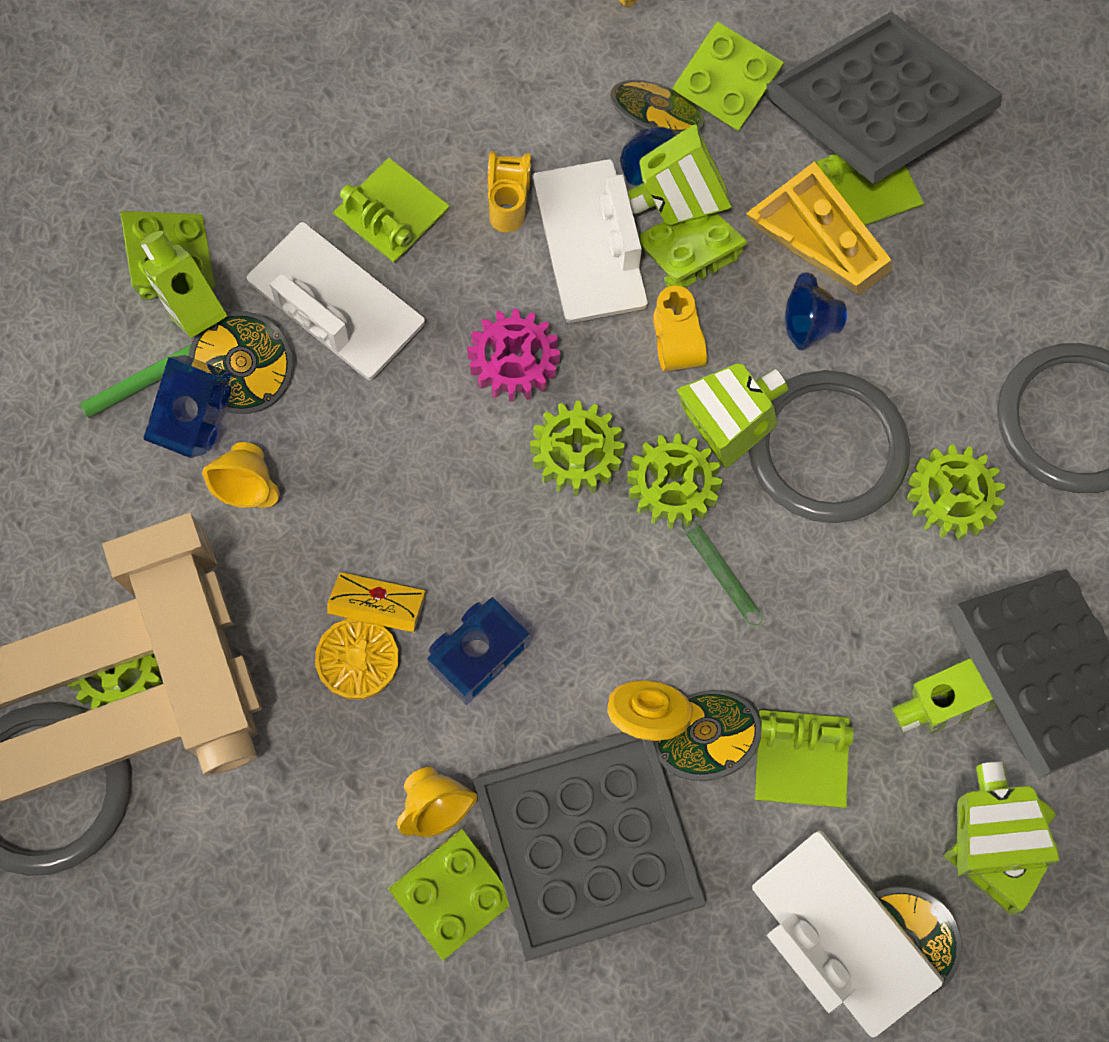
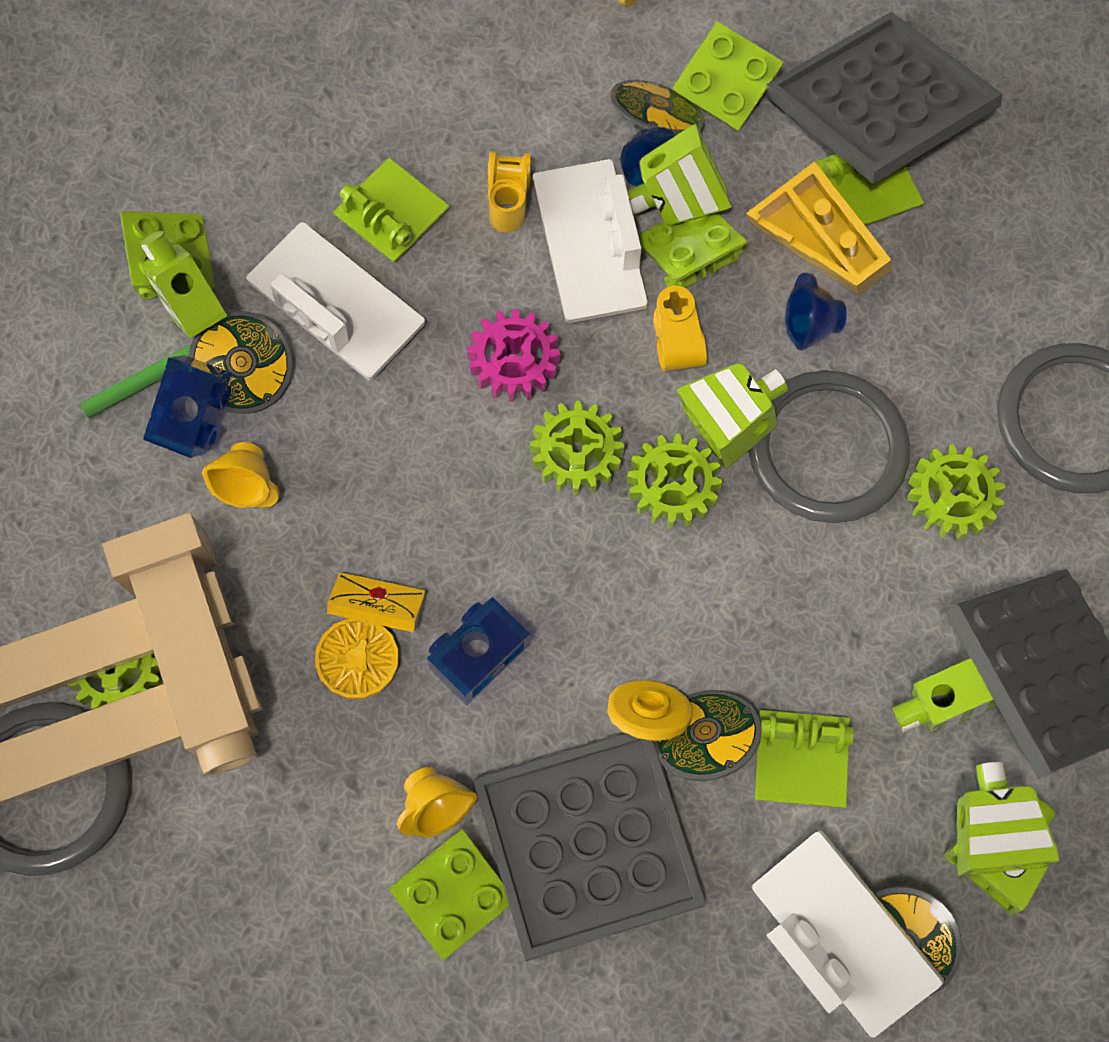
(743, 596): bright green piece -> none

